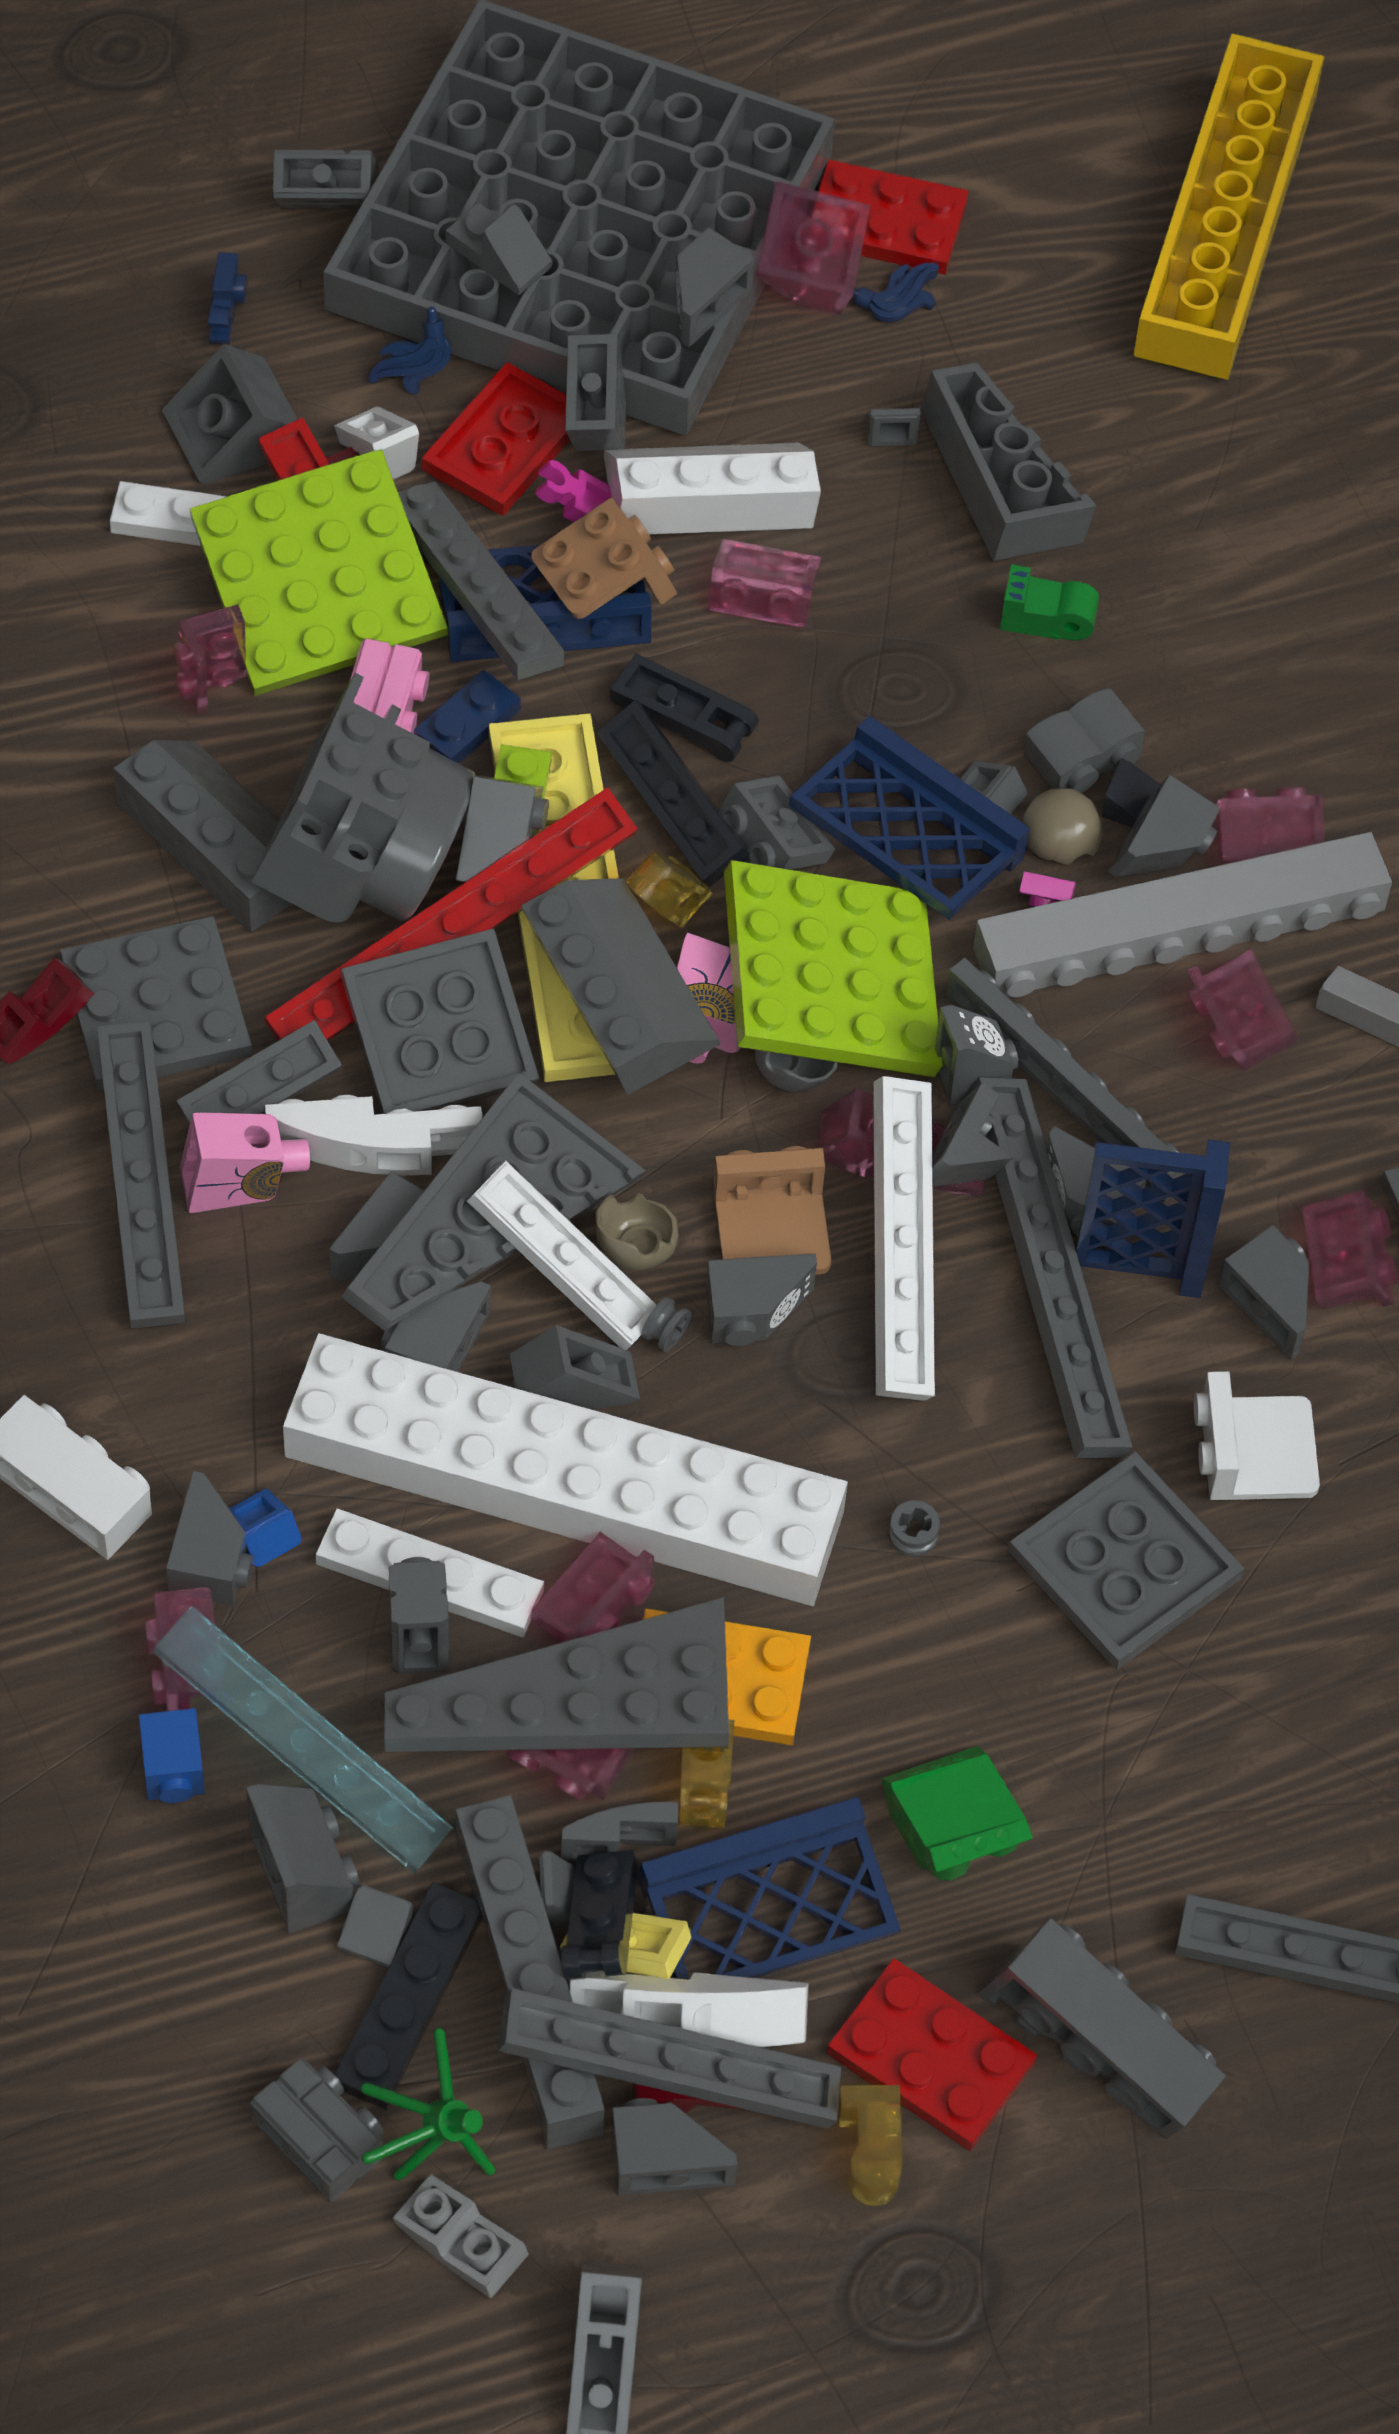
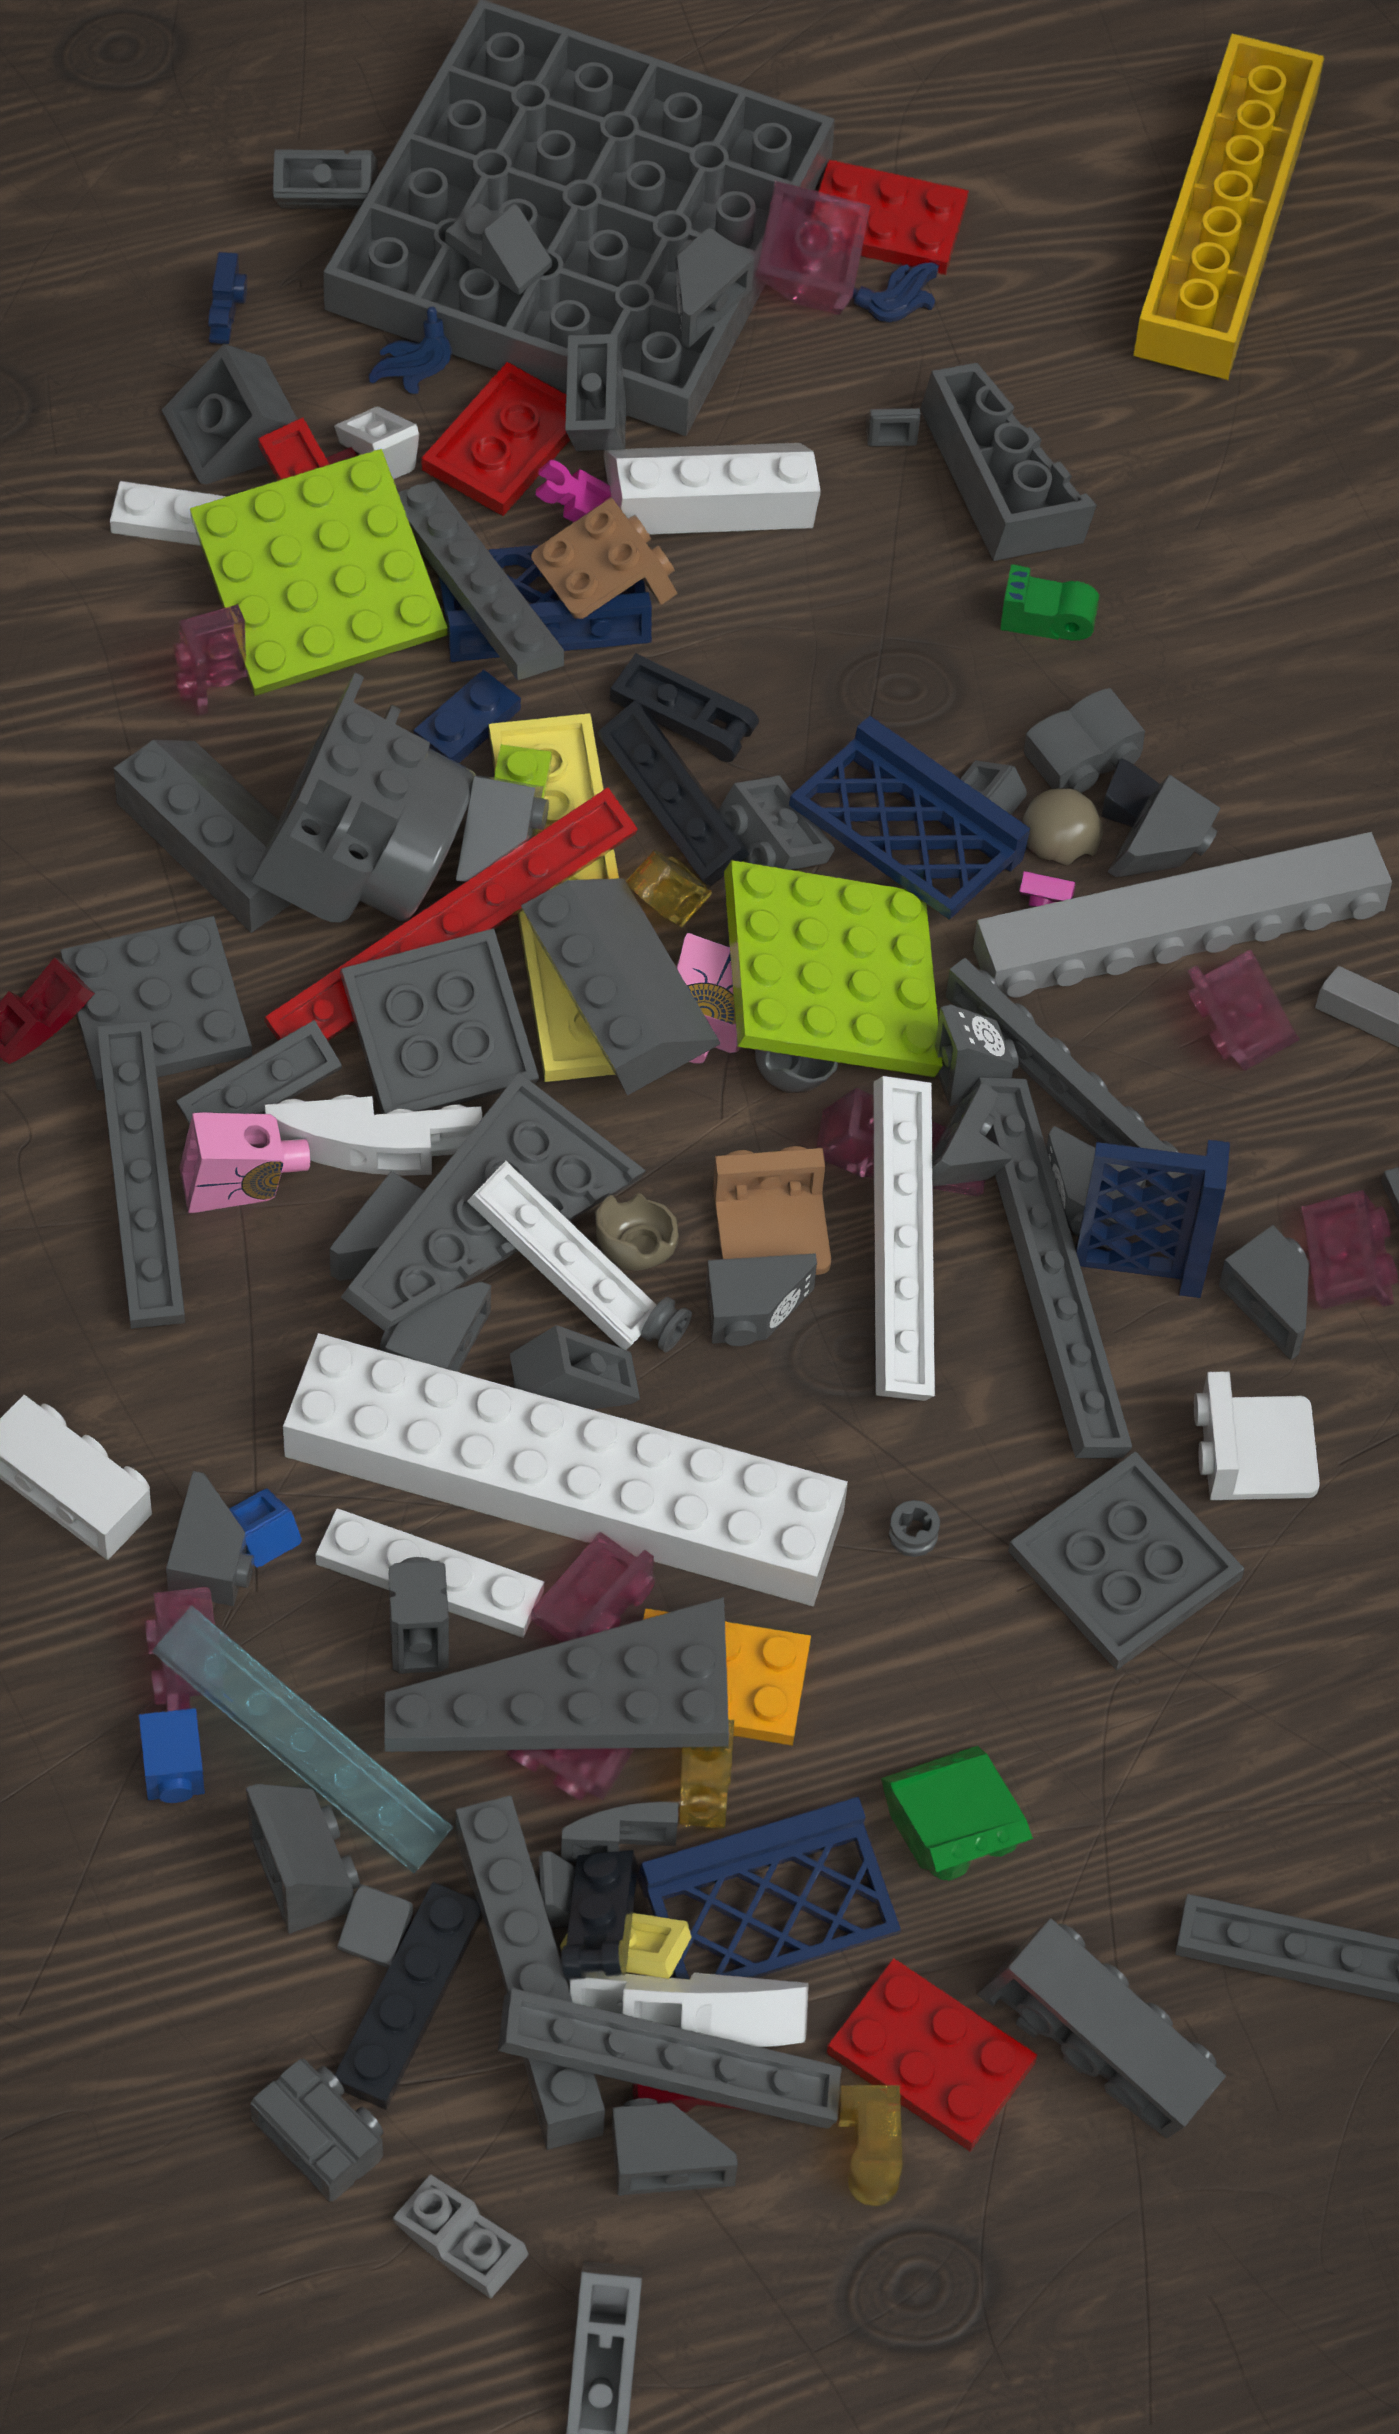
(390, 678): bright pink brick -> none
(442, 2120): green plant -> none
(763, 583): clear pink bracket -> none
(1268, 825): clear pink bracket -> none

